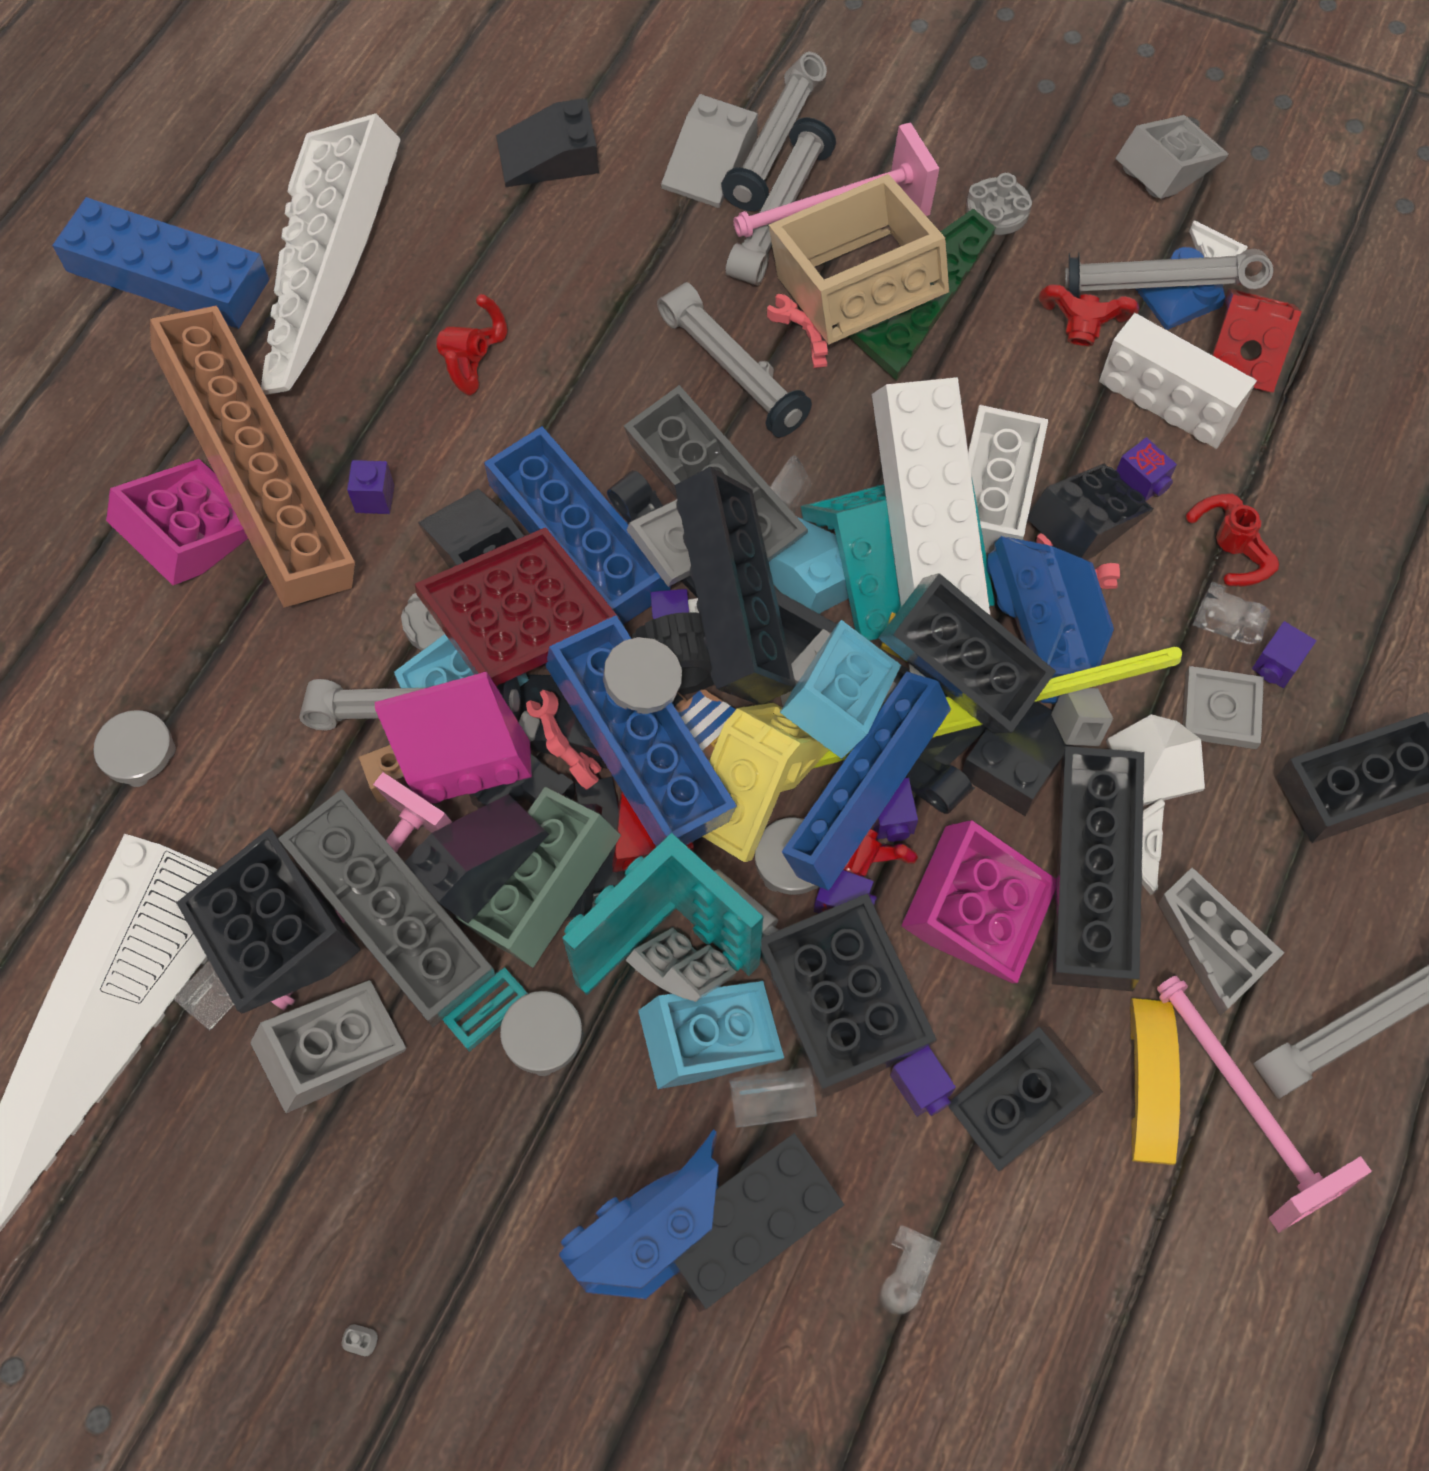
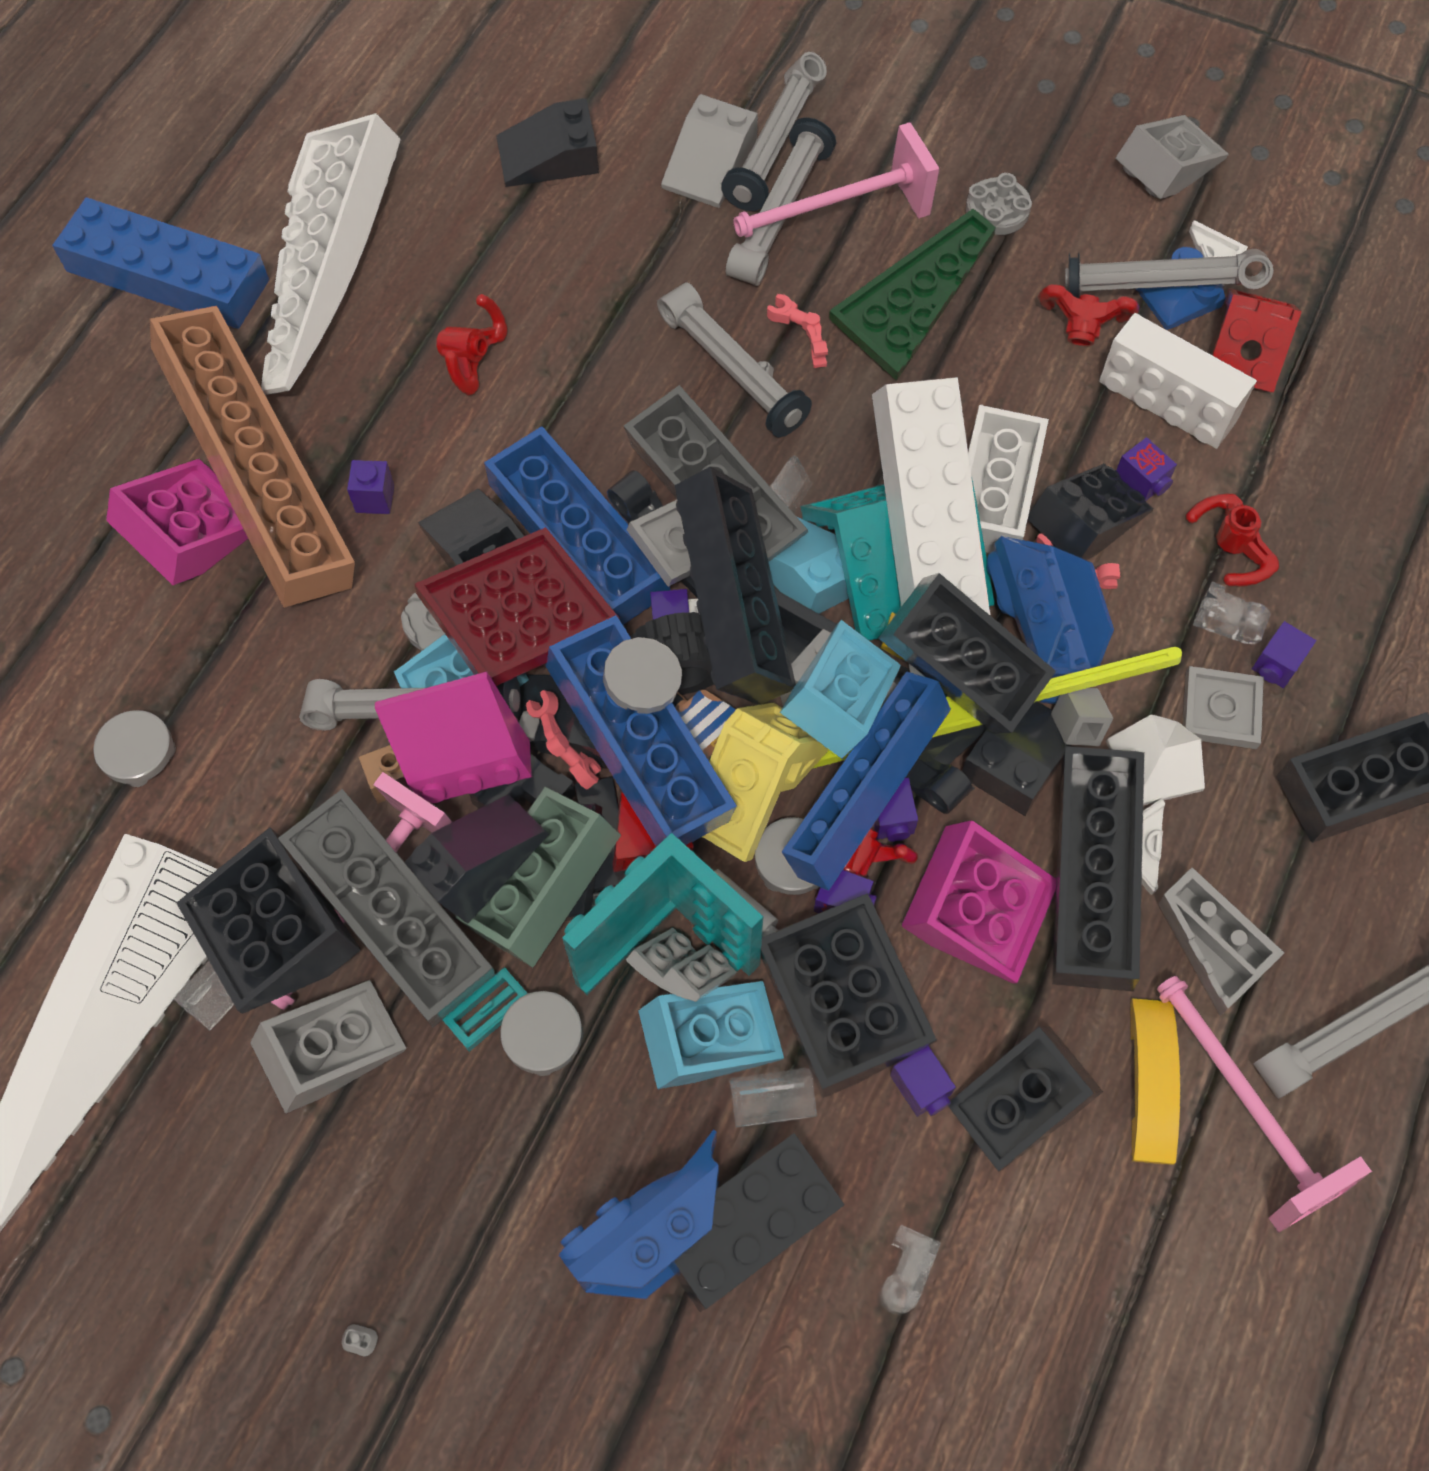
(871, 289): tan window -> none

